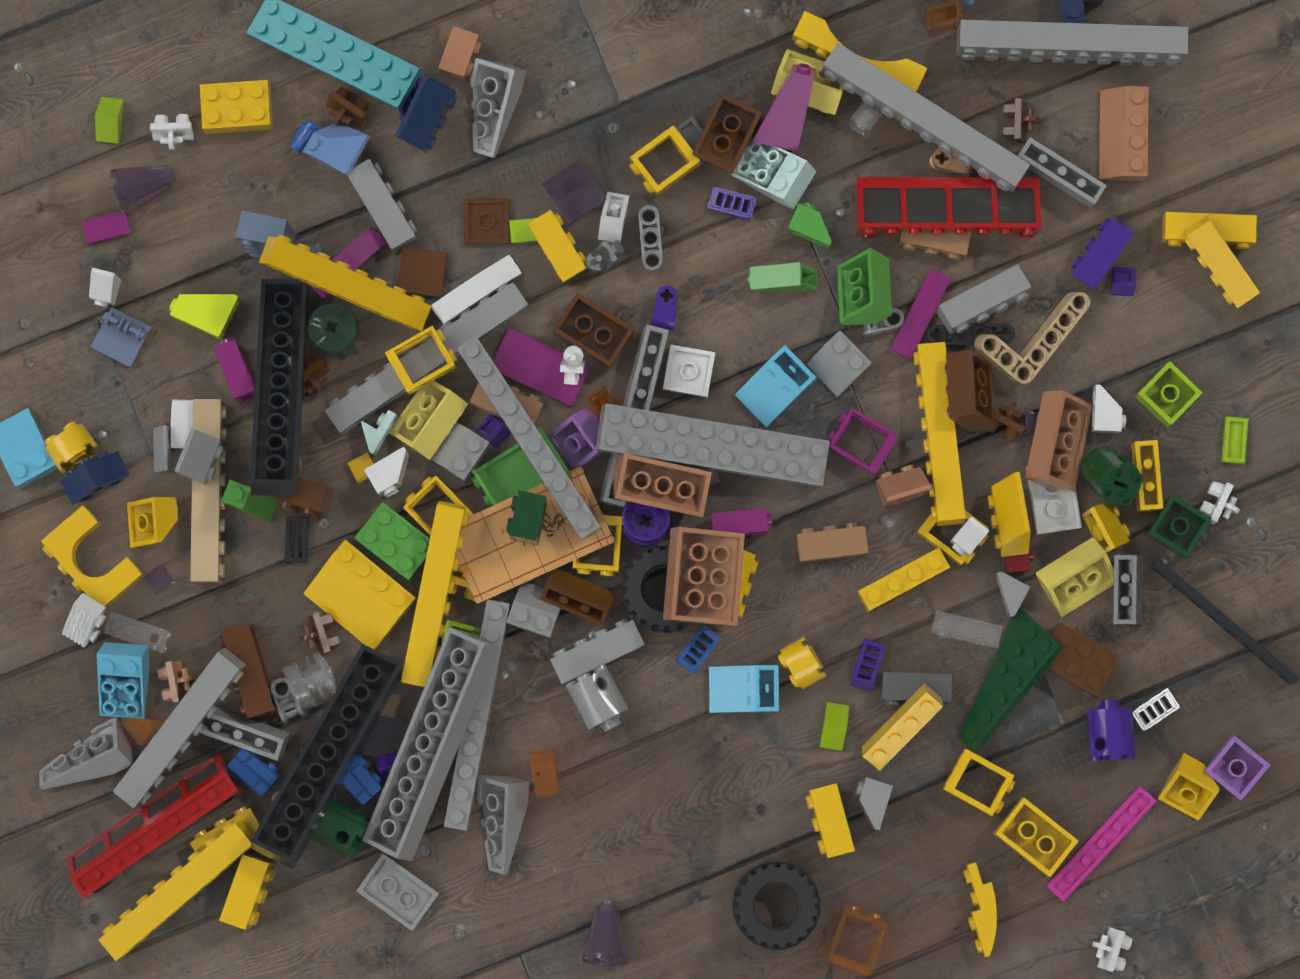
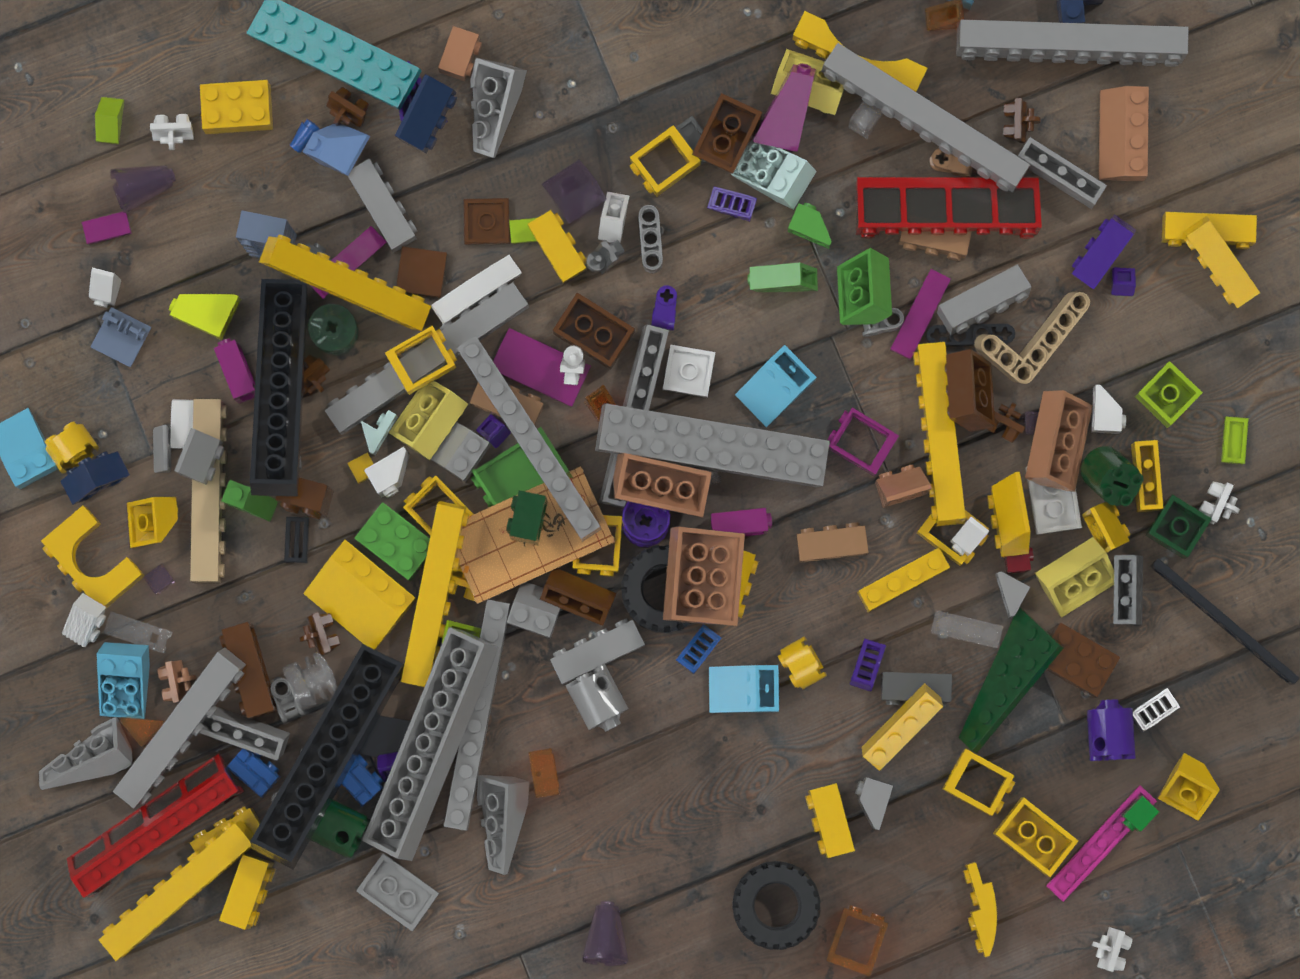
(577, 438): medium lavender slope -> none
(834, 726): lime slope -> none
(838, 363): light grey slope -> none
(1139, 814): none -> green brick
(1236, 767): medium lavender slope -> none

